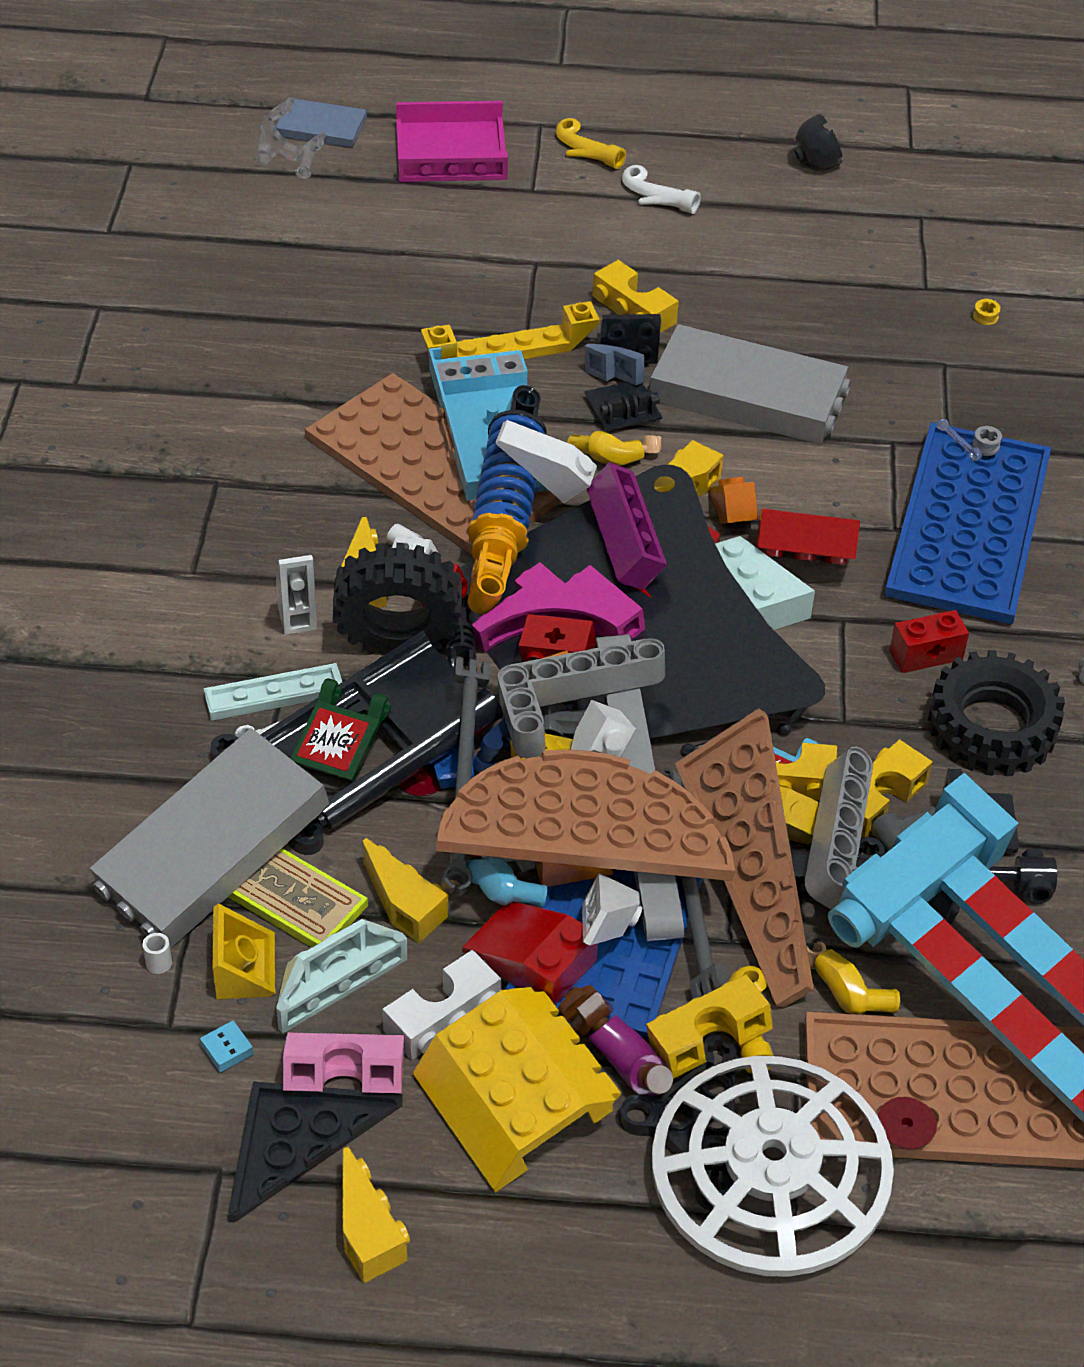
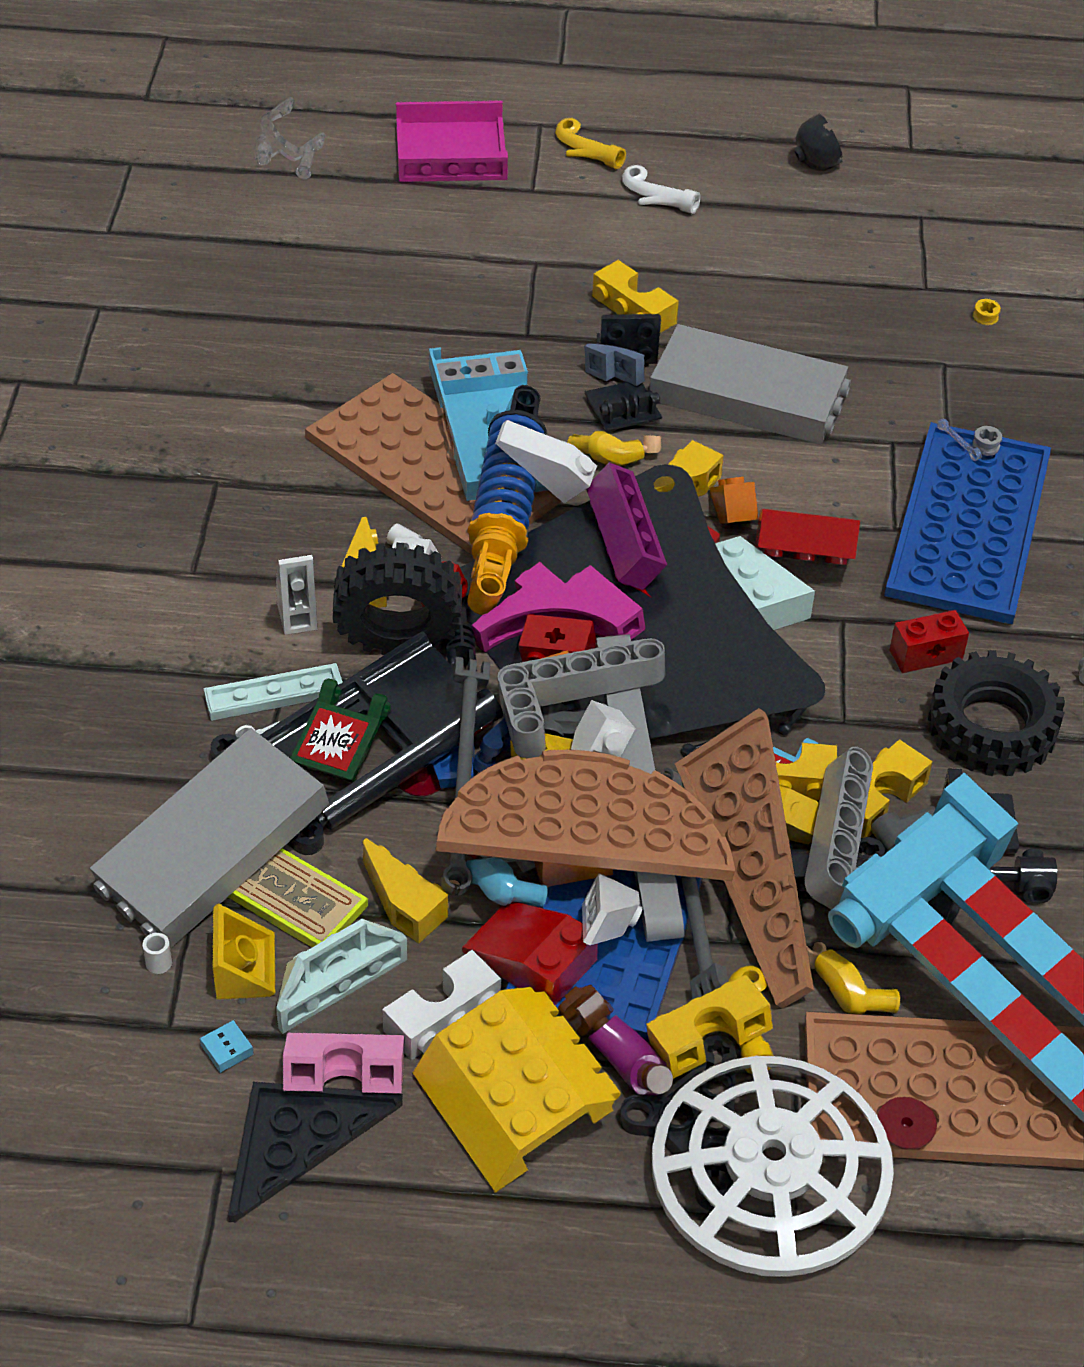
(311, 118): sand blue tile -> none
(369, 1231): yellow slope -> none
(576, 324): yellow slope -> none

